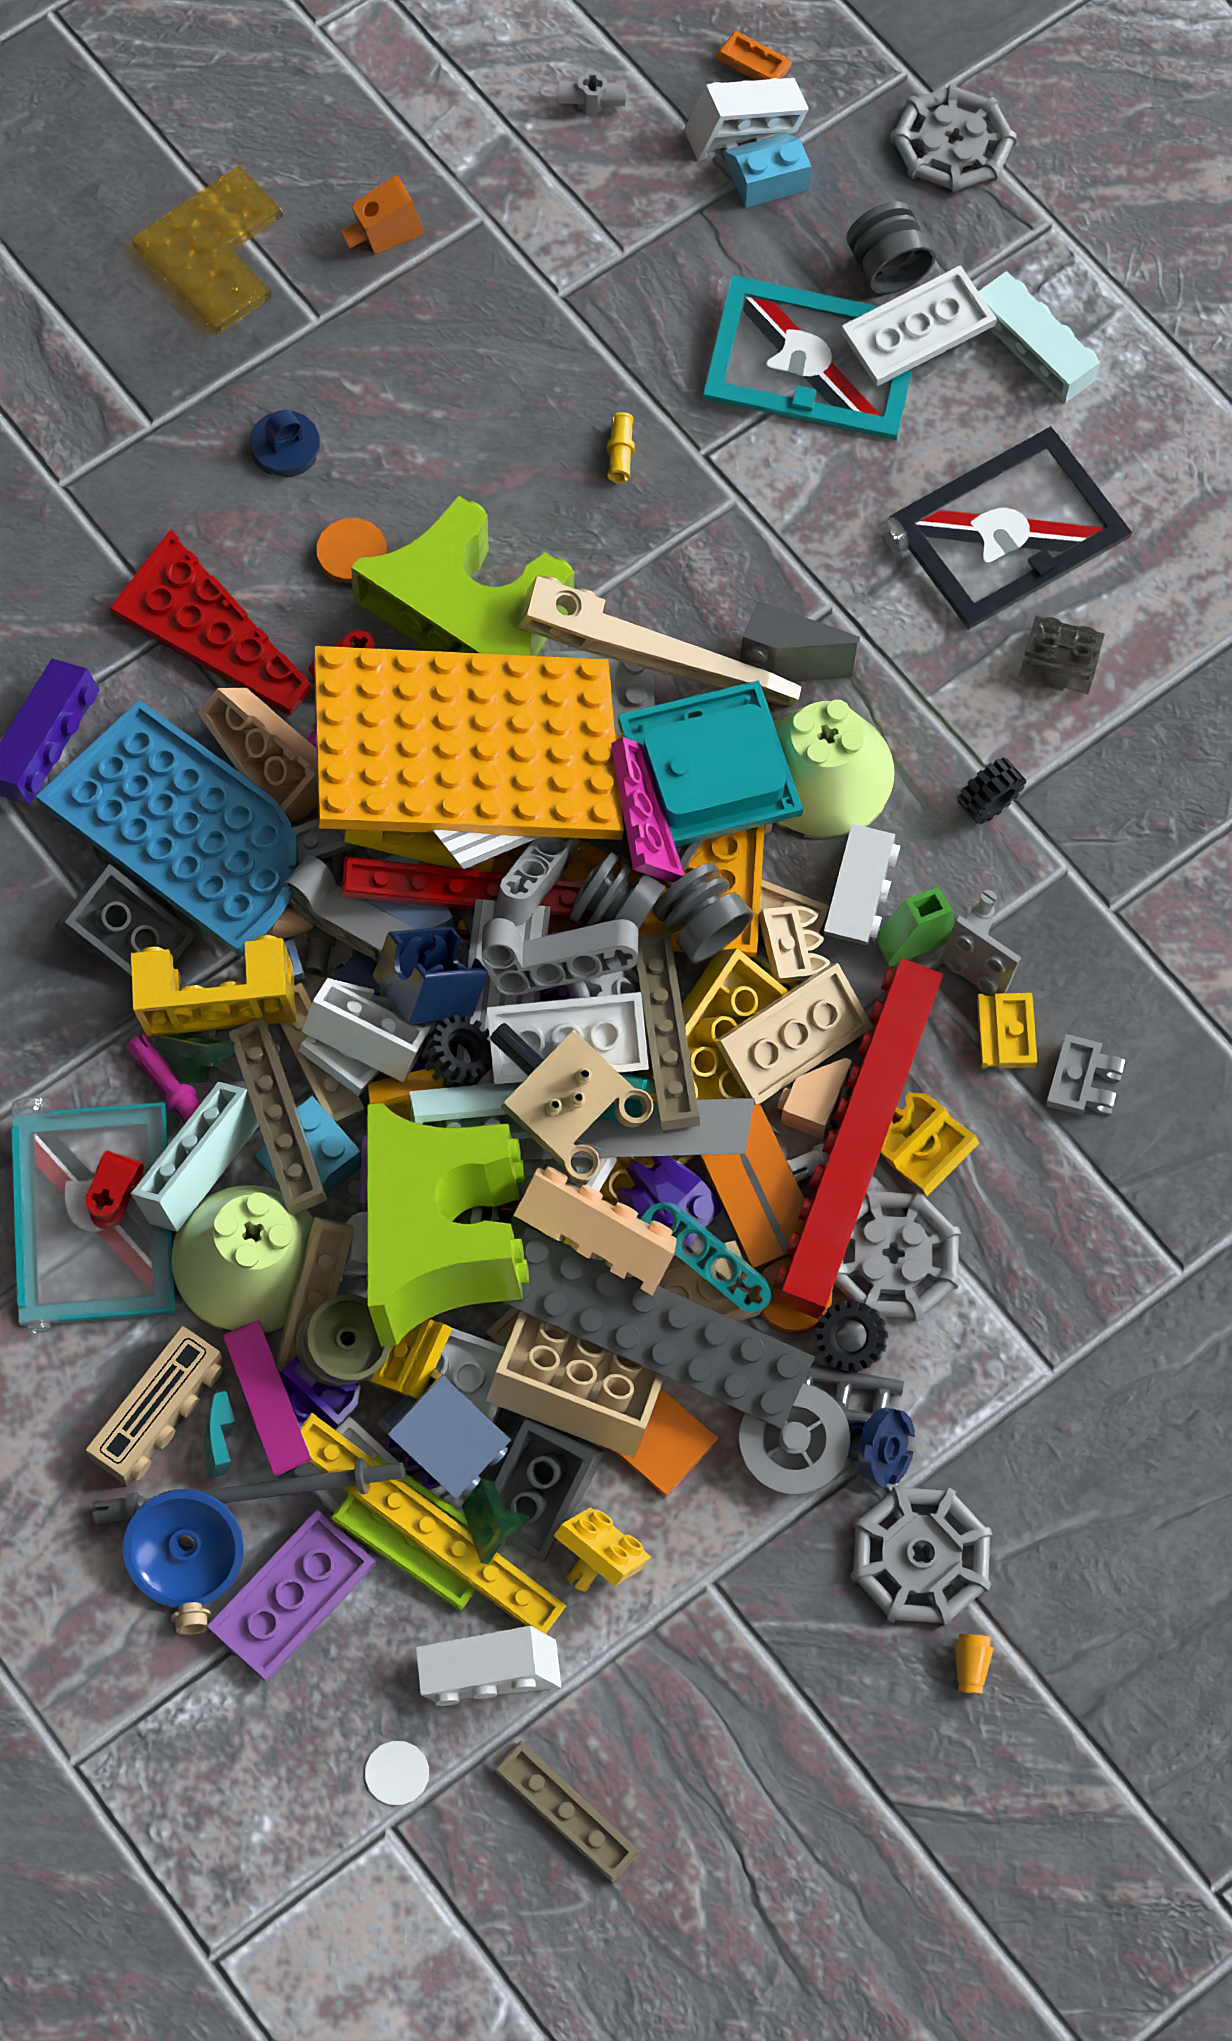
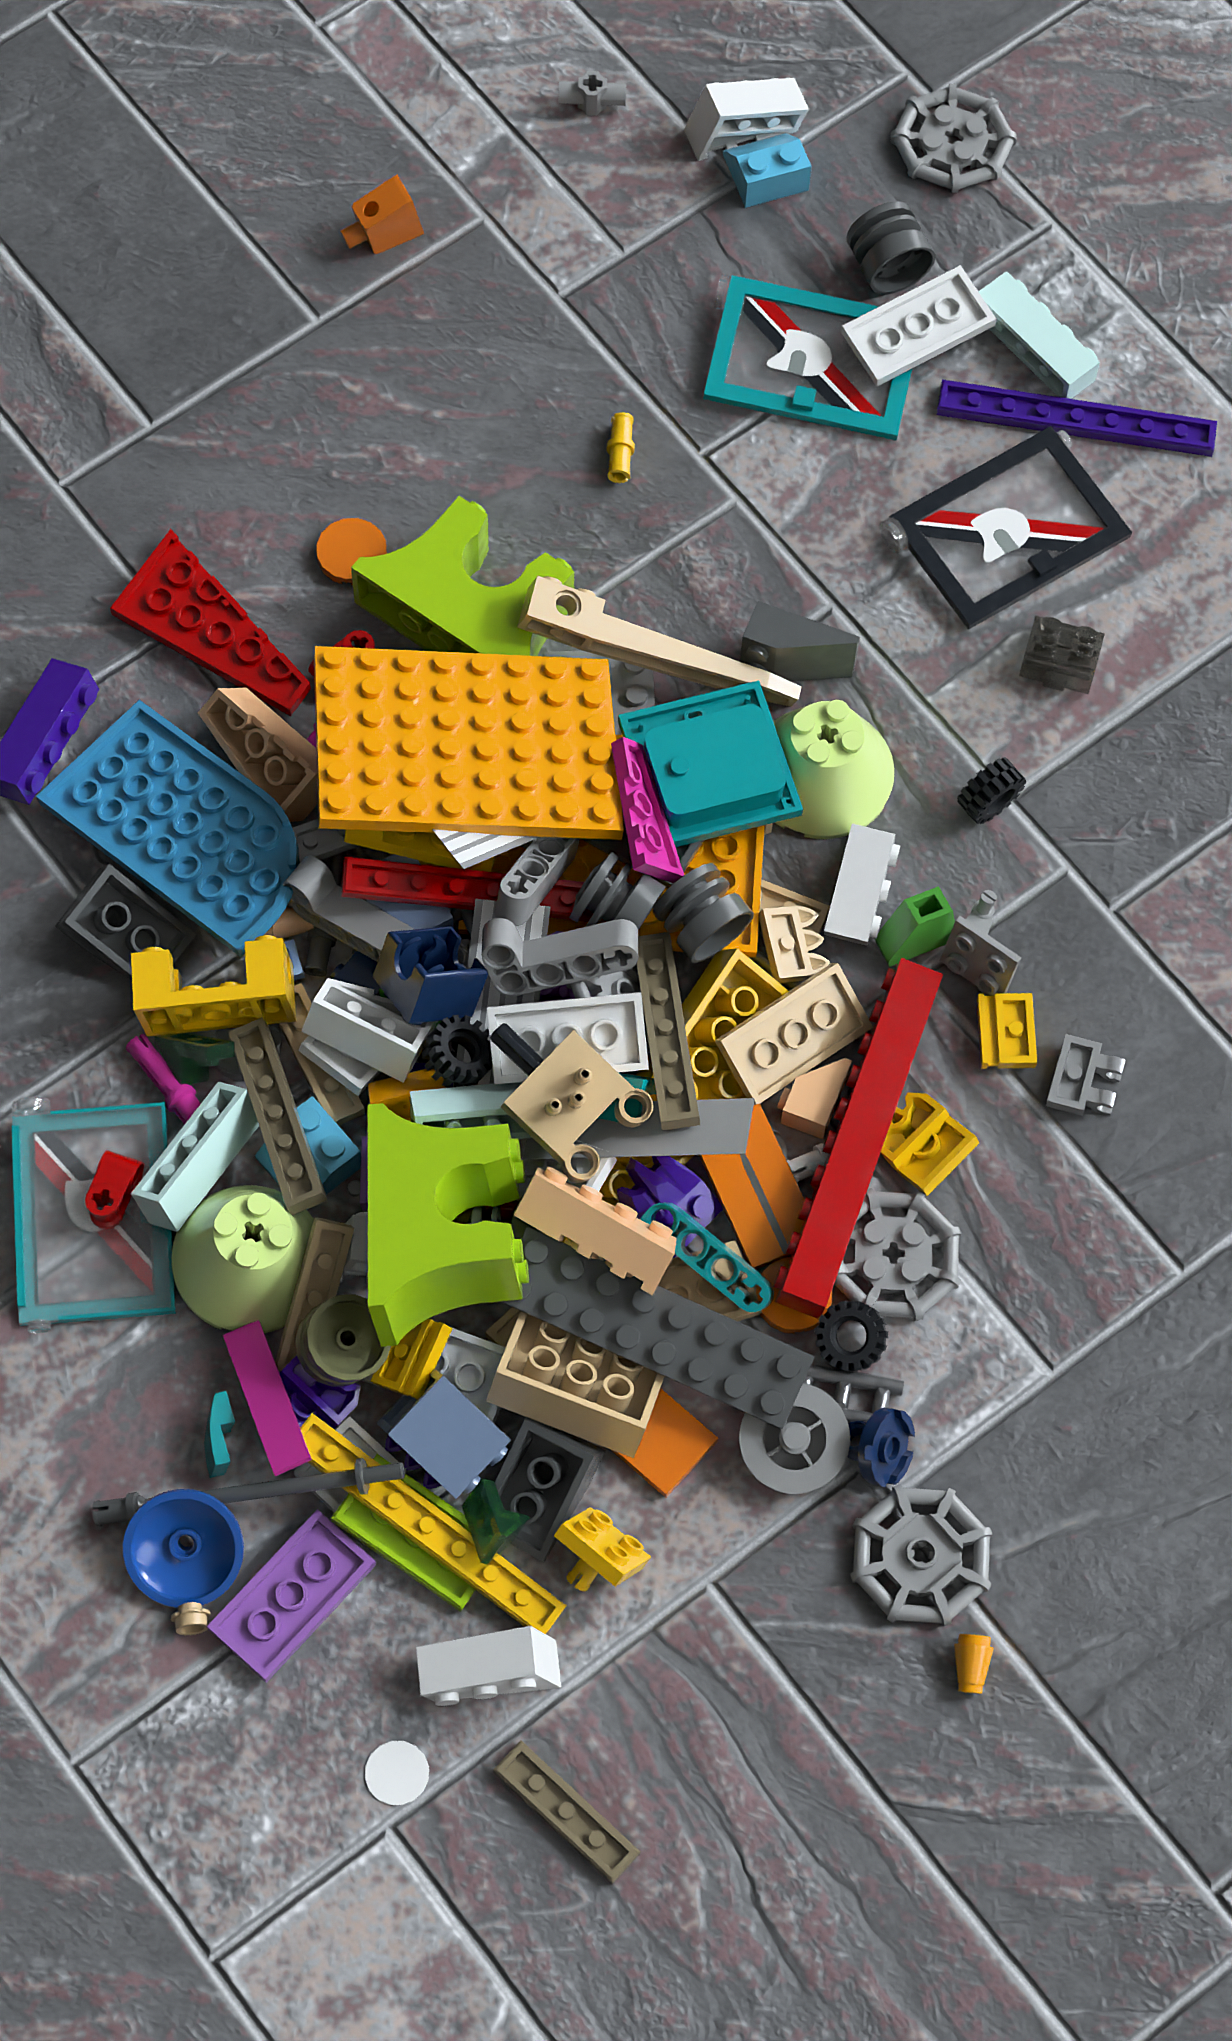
(155, 1407): tan brick -> none
(196, 247): clear yellow plate -> none
(285, 443): dark blue tile -> none
(753, 58): orange plate -> none
(1077, 418): none -> dark purple tile

